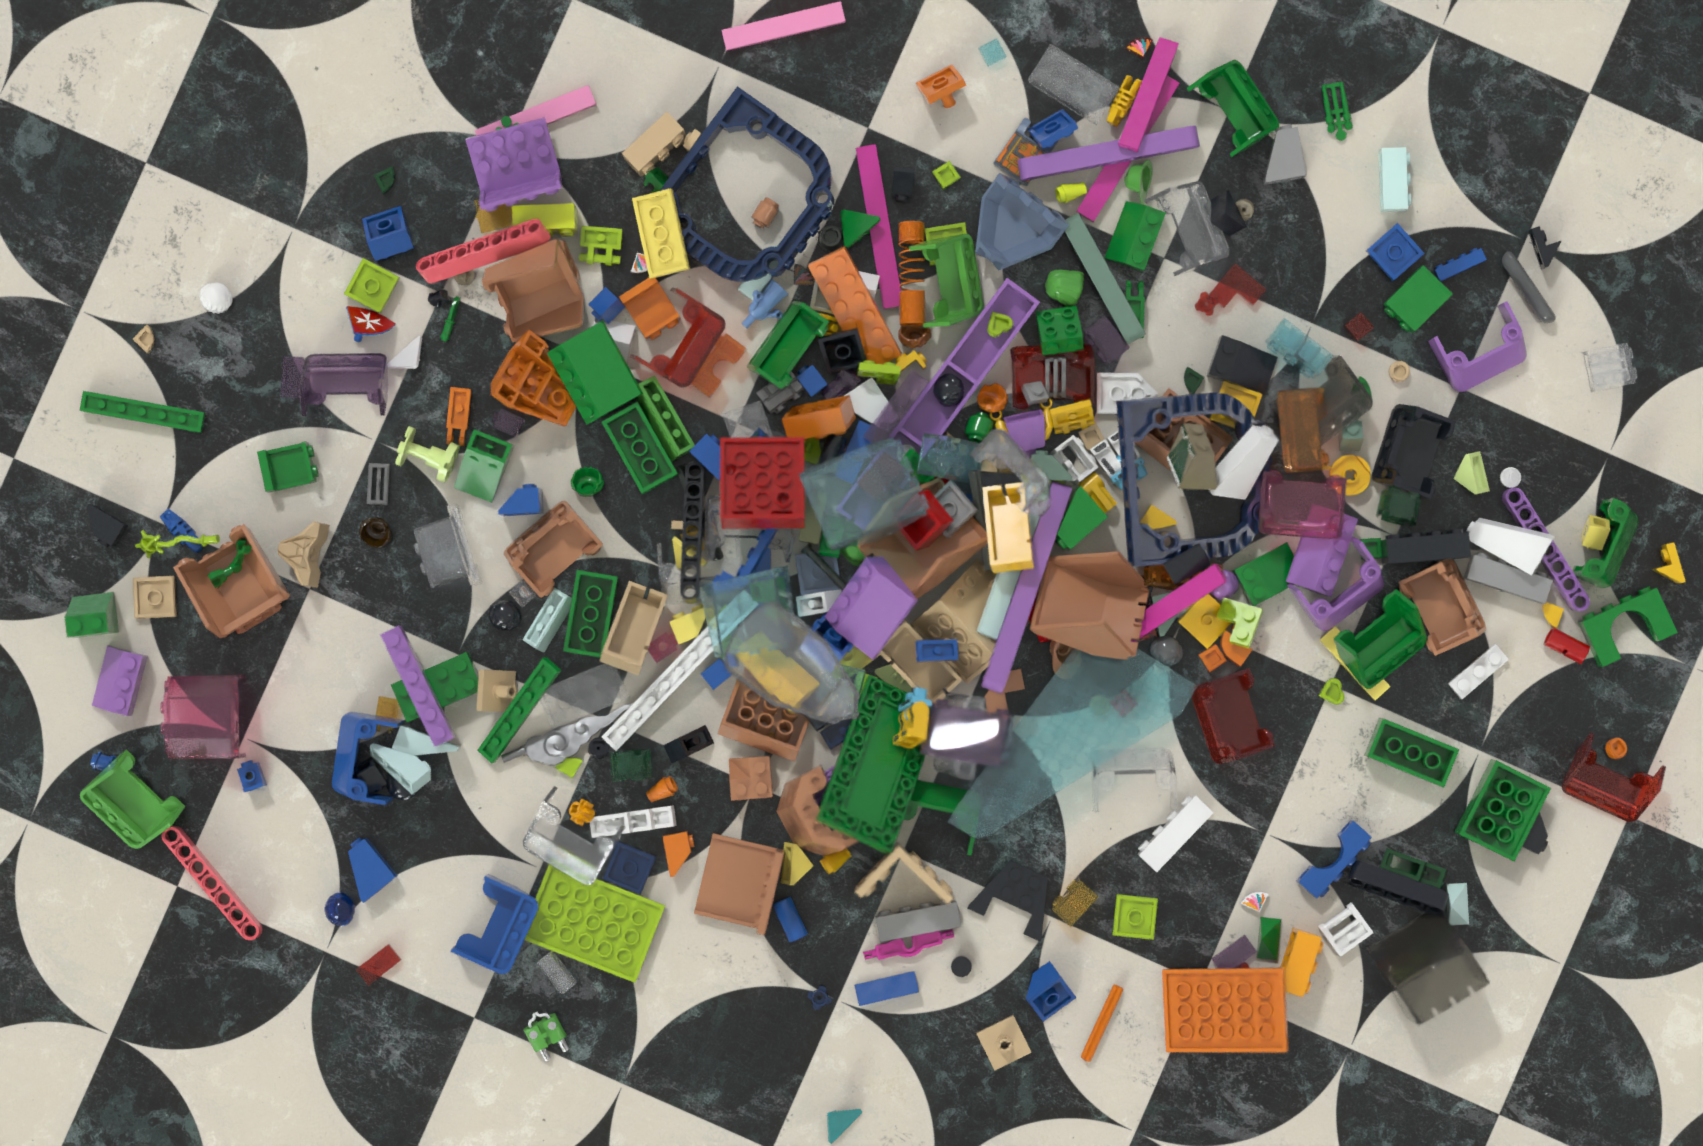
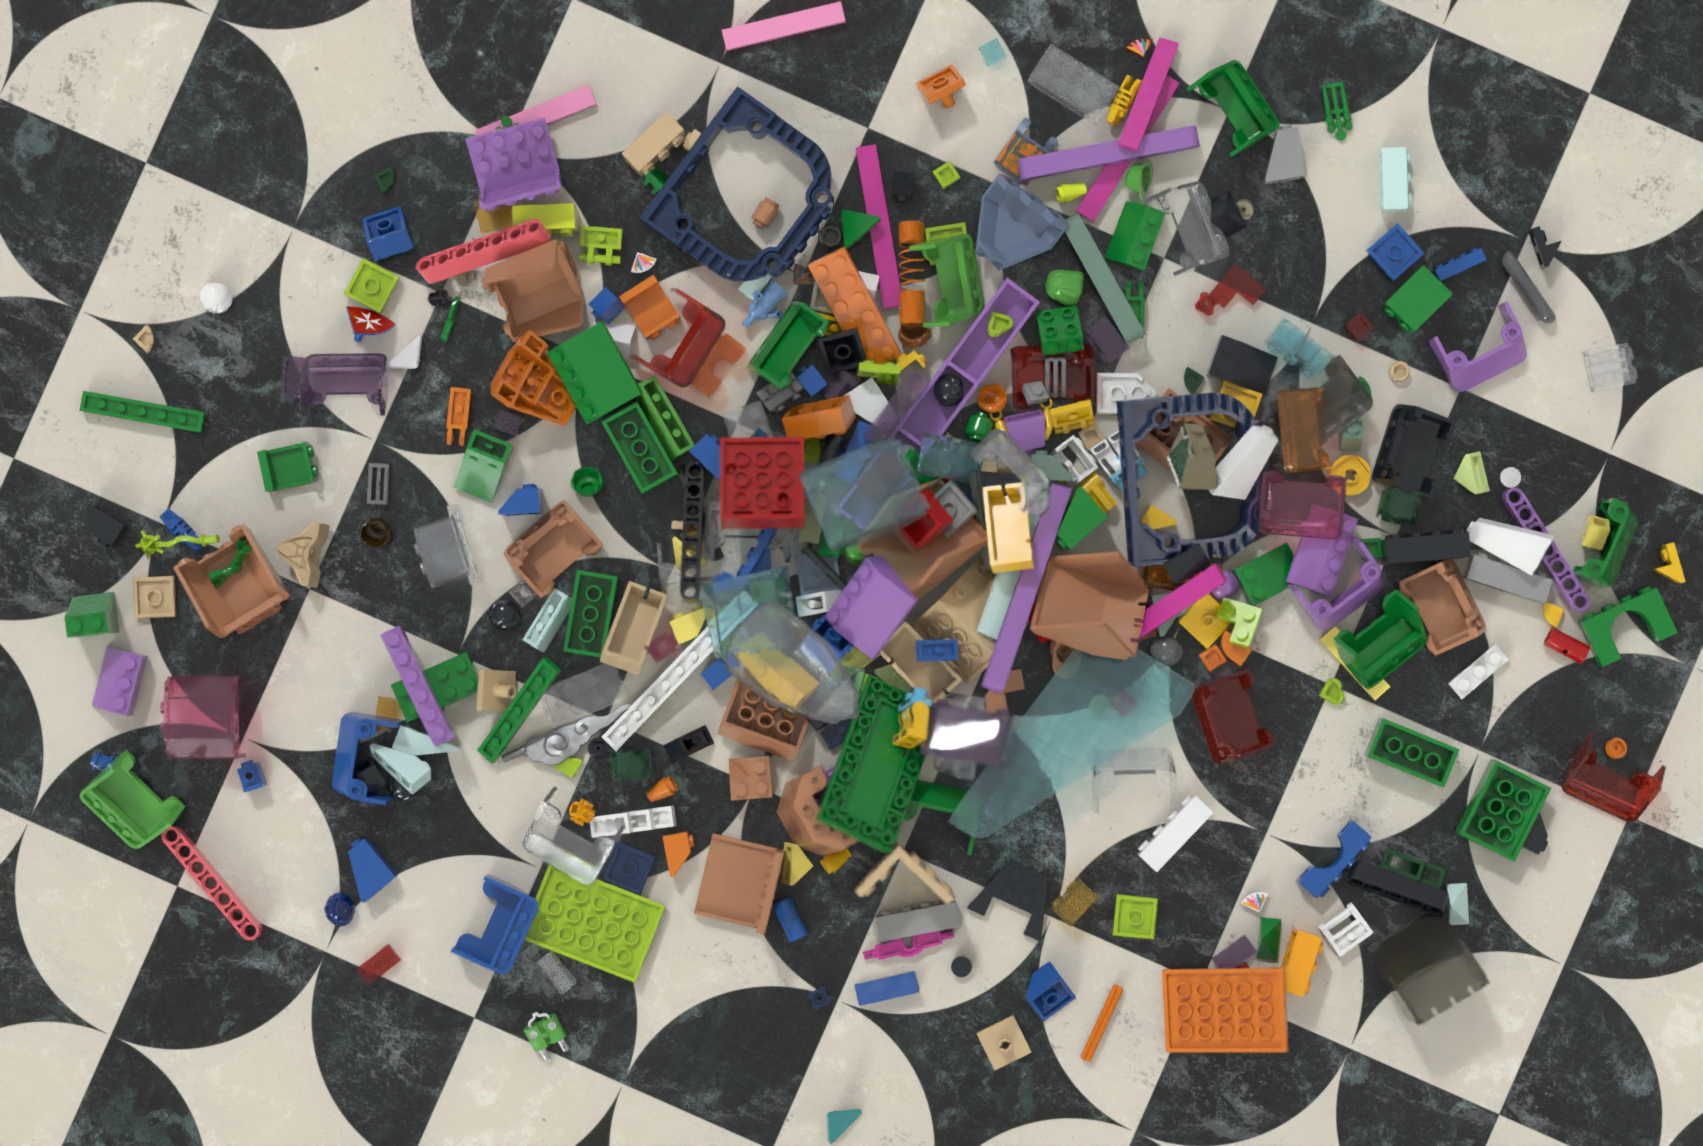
(434, 457): yellowish green piece -> none
(661, 233): light yellow tile -> none
(1053, 129): blue plate -> none

